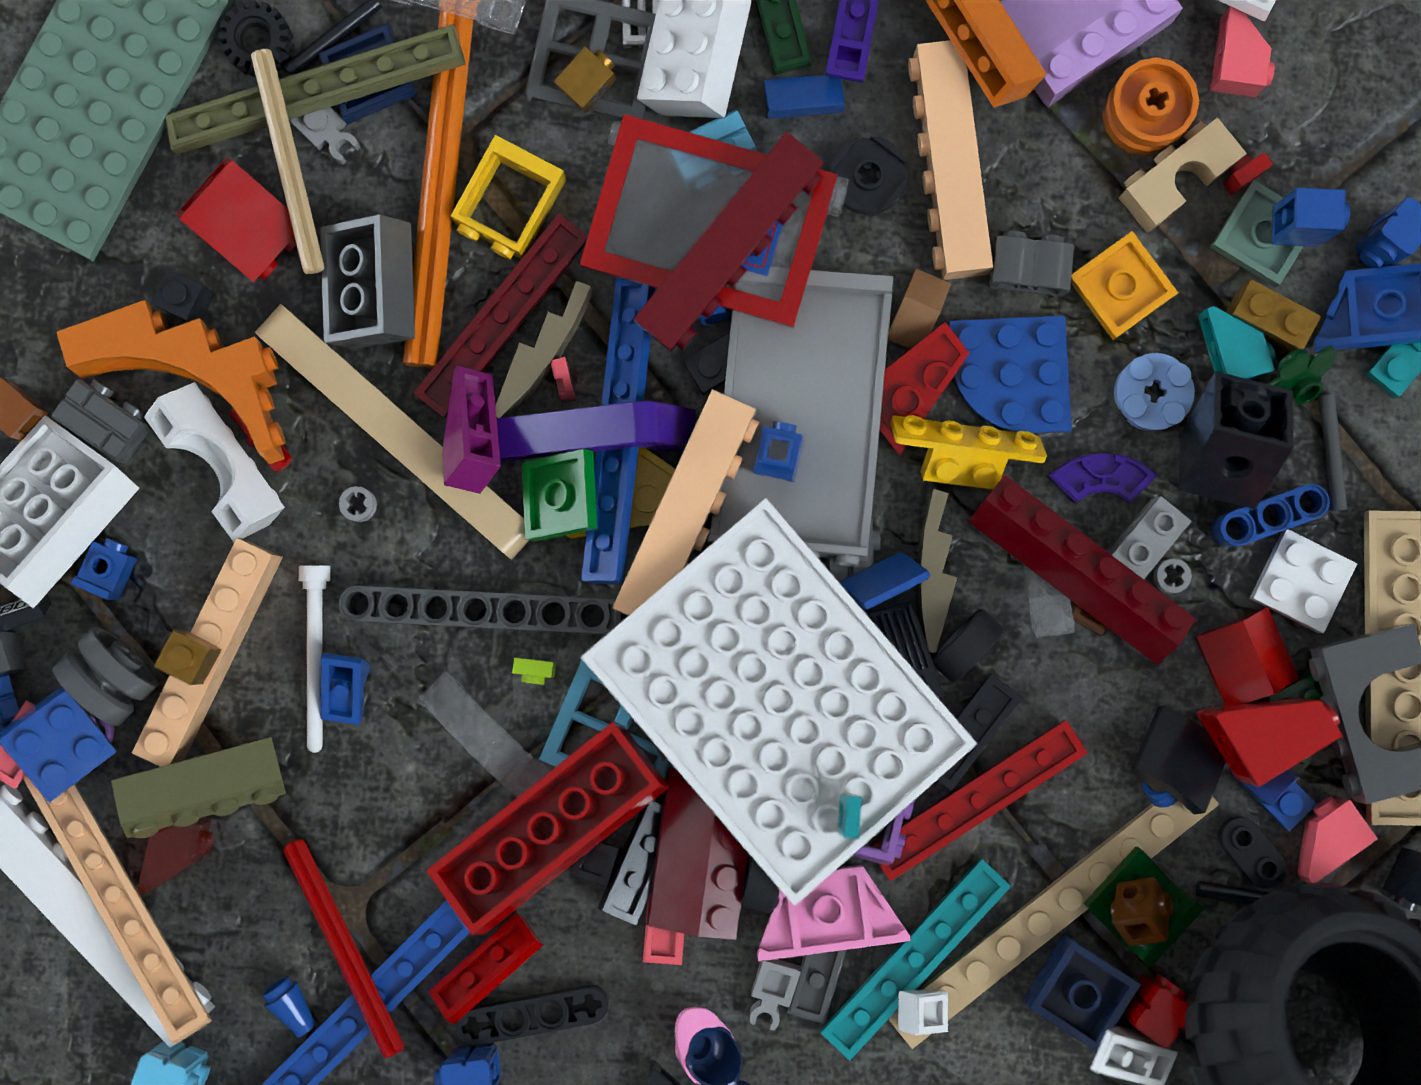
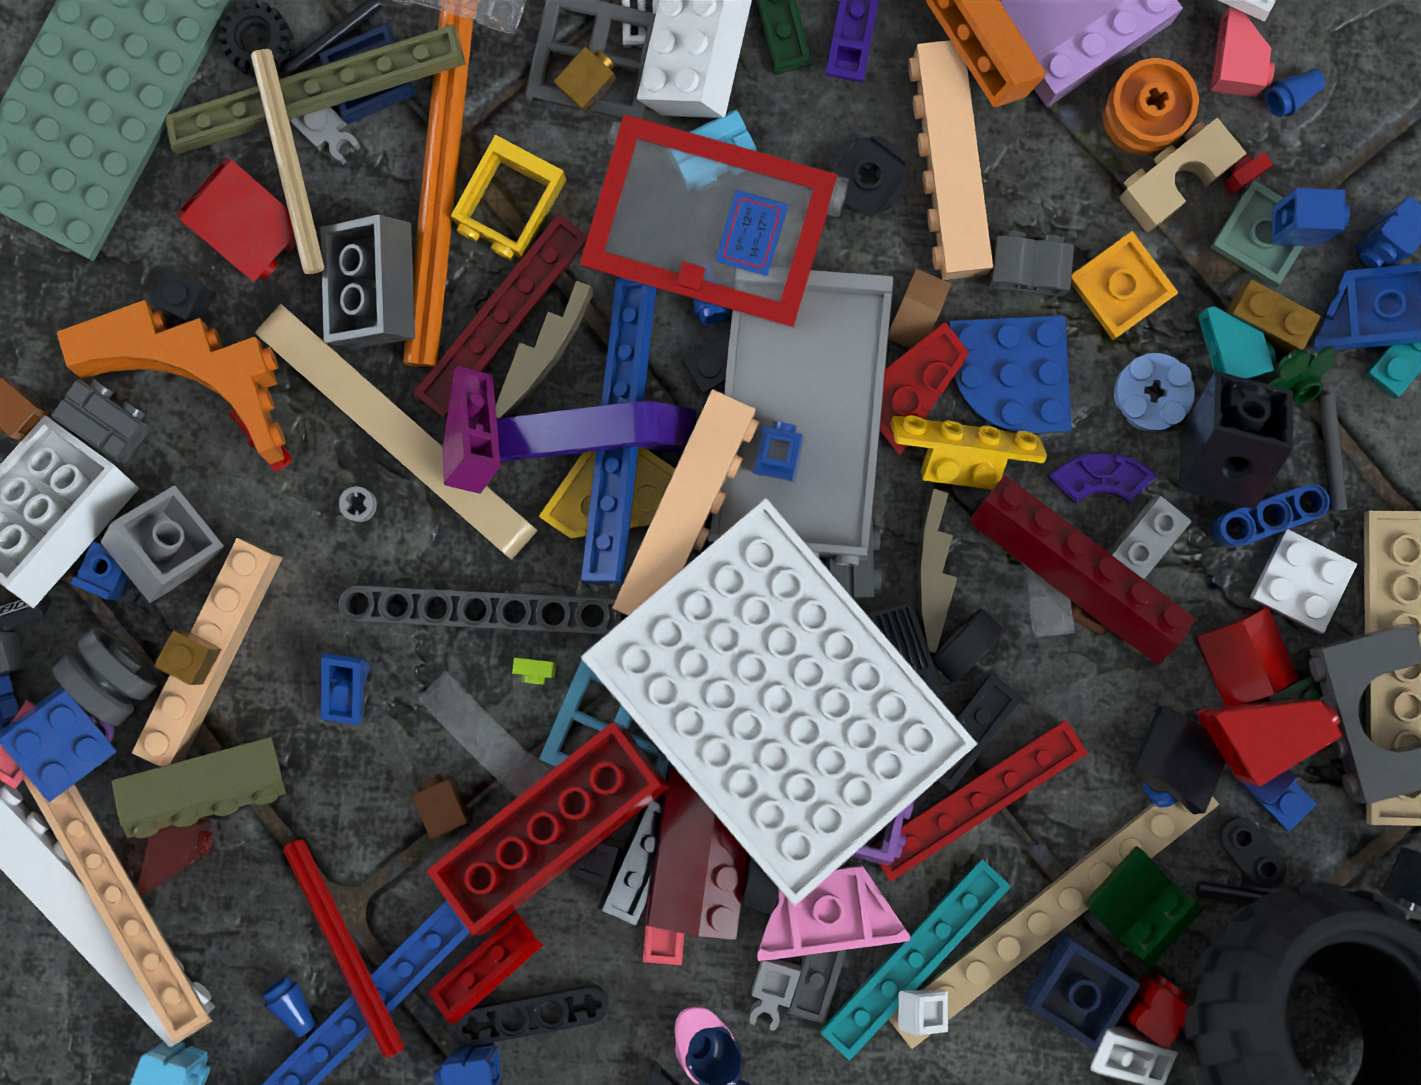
(161, 543): none -> light grey brick
(190, 423): white arch -> none
(314, 580): white piece -> none
(441, 805): none -> reddish brown brick
(559, 495): green plate -> none
(563, 379): coral tile -> none
(728, 243): dark red brick -> none
(803, 96): blue slope -> none
(849, 815): teal tile -> none
(884, 580): blue slope -> none
(1141, 911): reddish brown brick -> none
(1183, 577): light grey bush -> none
(1291, 93): none -> blue cone
(1331, 838): coral slope -> none

